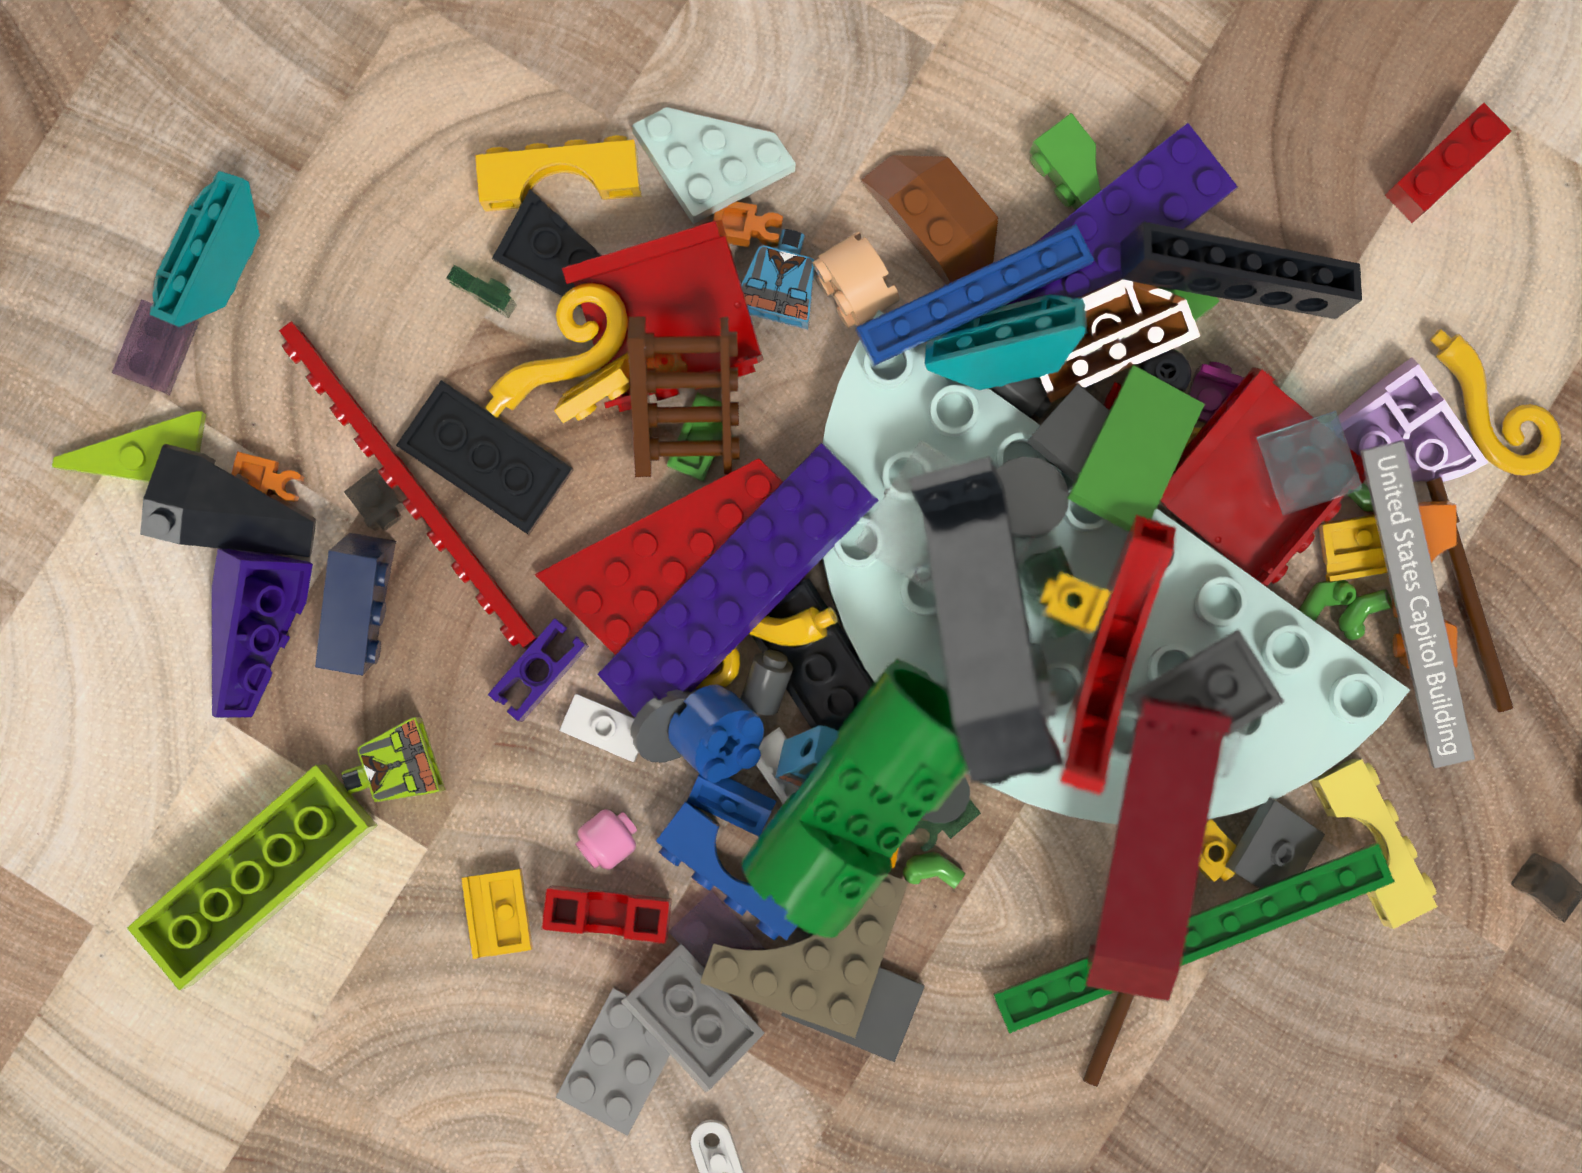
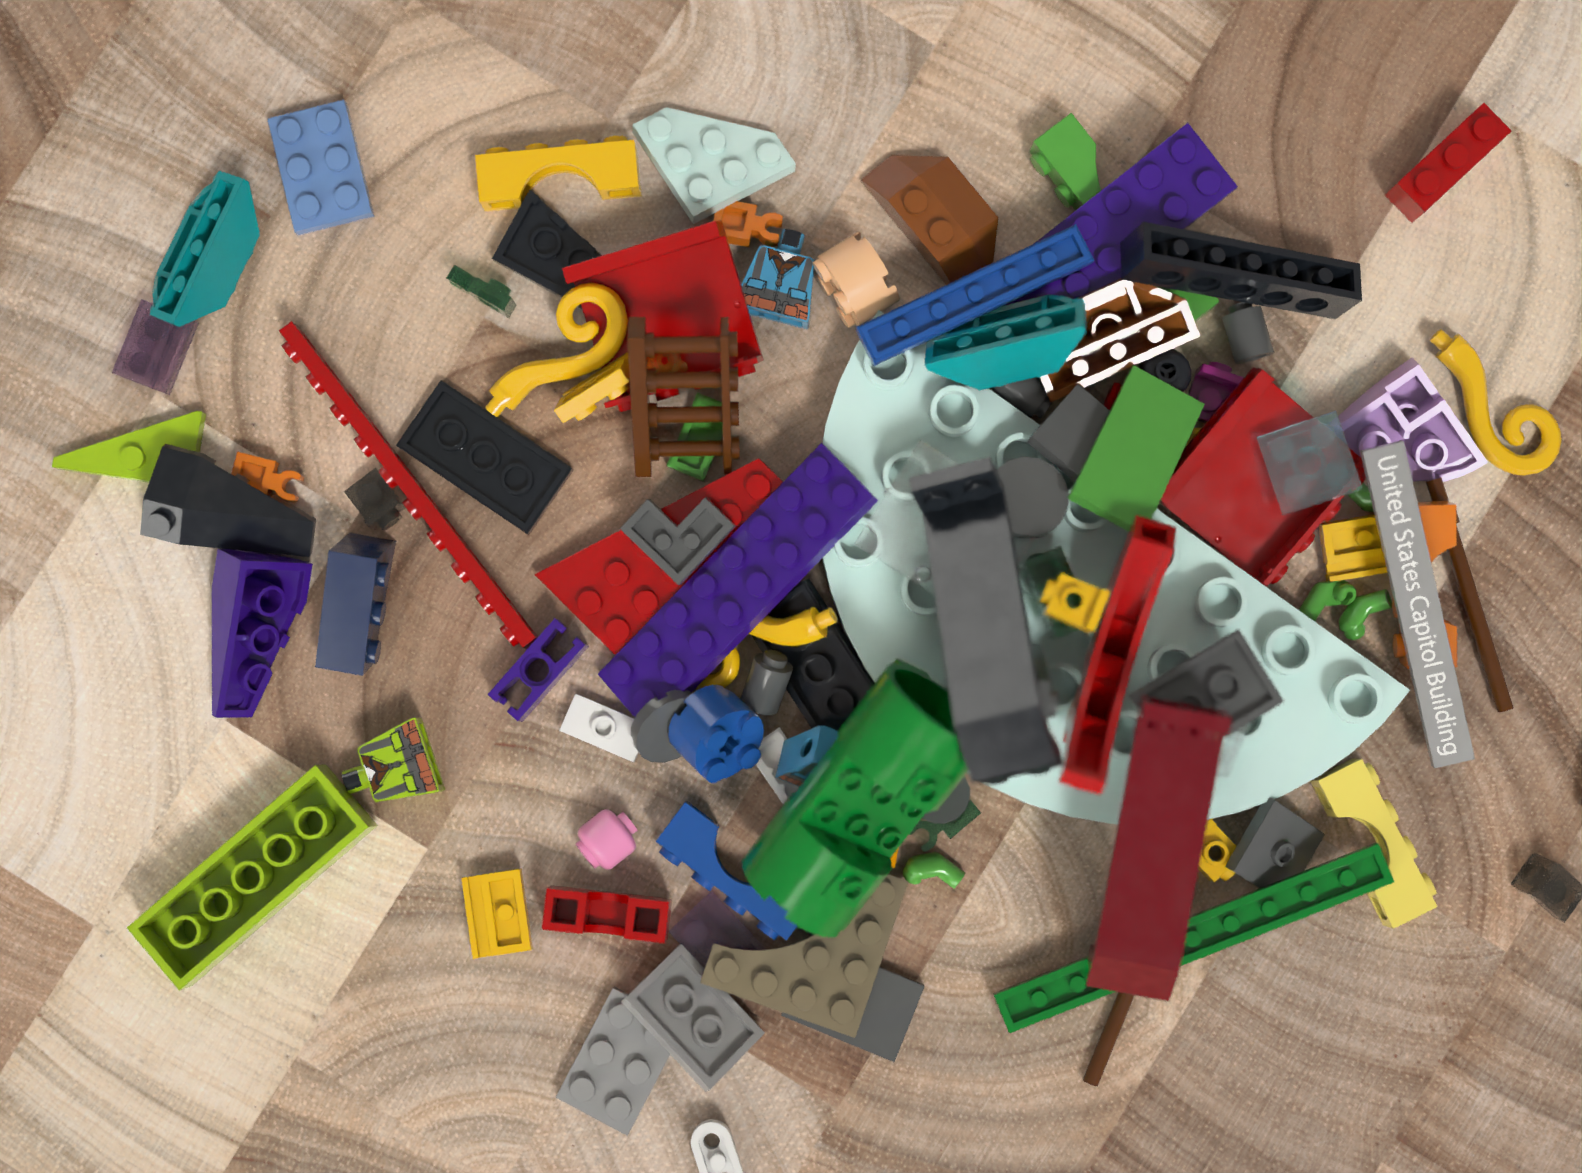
(320, 167): none -> medium blue plate
(675, 547): none -> dark grey plate
(732, 803): blue plate -> none
(1247, 333): none -> dark grey brick

